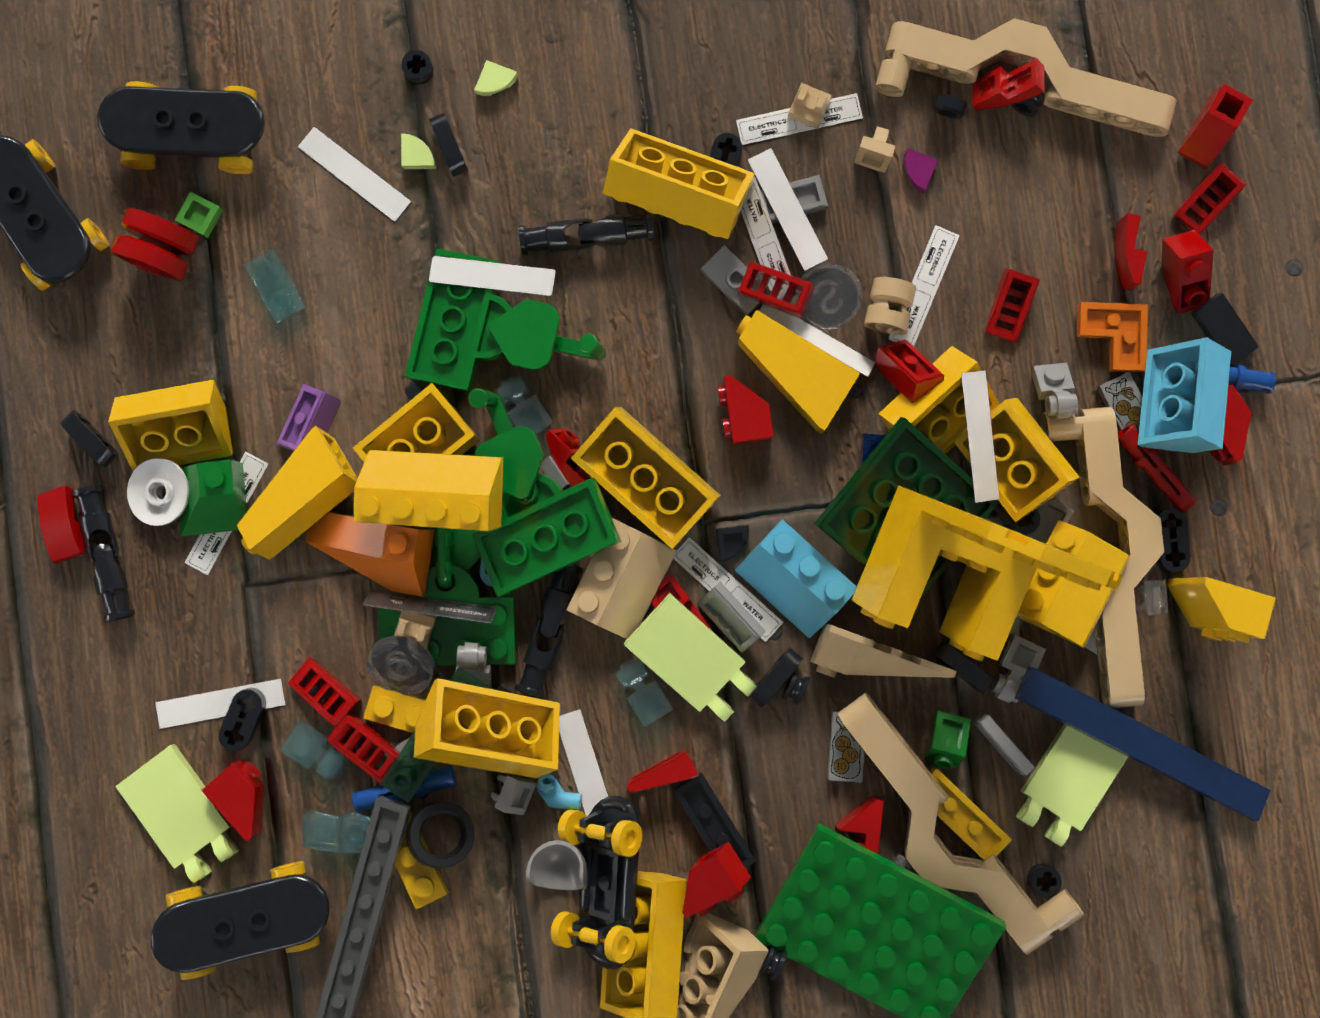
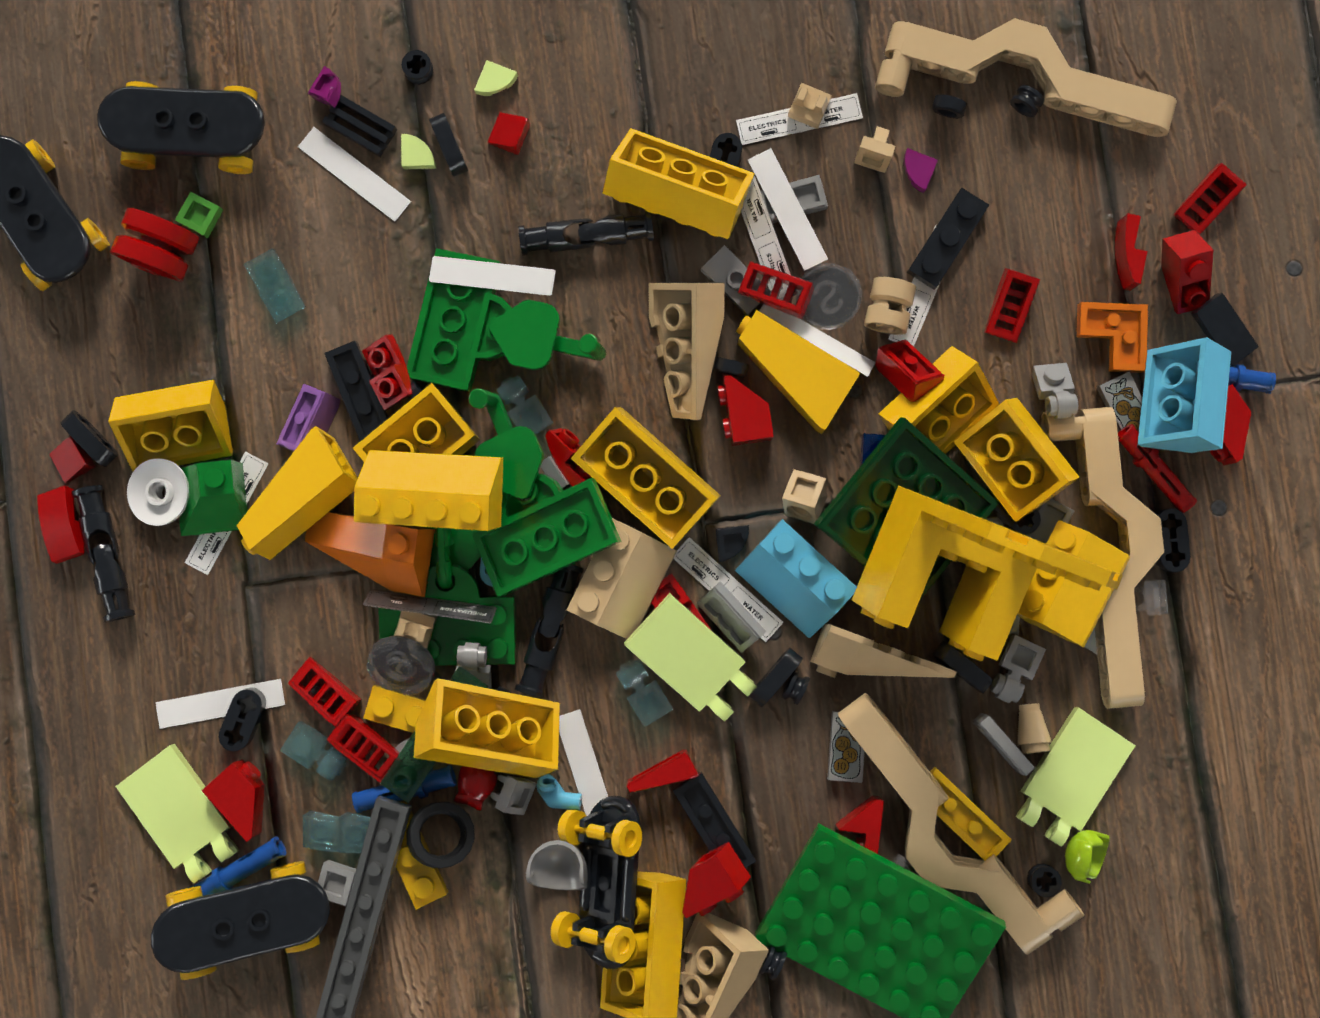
(71, 460): none -> red slope
(250, 863): none -> blue pin
(326, 88): none -> magenta tile
(337, 881): none -> light grey tile
(354, 386): none -> black plate
(364, 113): none -> black tile
(390, 372): none -> red slope
(475, 786): none -> red animal
(509, 132): none -> red slope
(688, 332): none -> tan wedge
(731, 367): none -> black tile
(804, 496): none -> tan brick
(948, 238): none -> black plate
(948, 740): green bracket -> none
(980, 436): white sticker -> none
(1003, 88): red slope -> none
(1032, 730): none -> tan cone
(1086, 854): none -> lime hair
(1142, 744): dark blue tile -> none
(1215, 125): red slope -> none
(1222, 608): yellow slope -> none

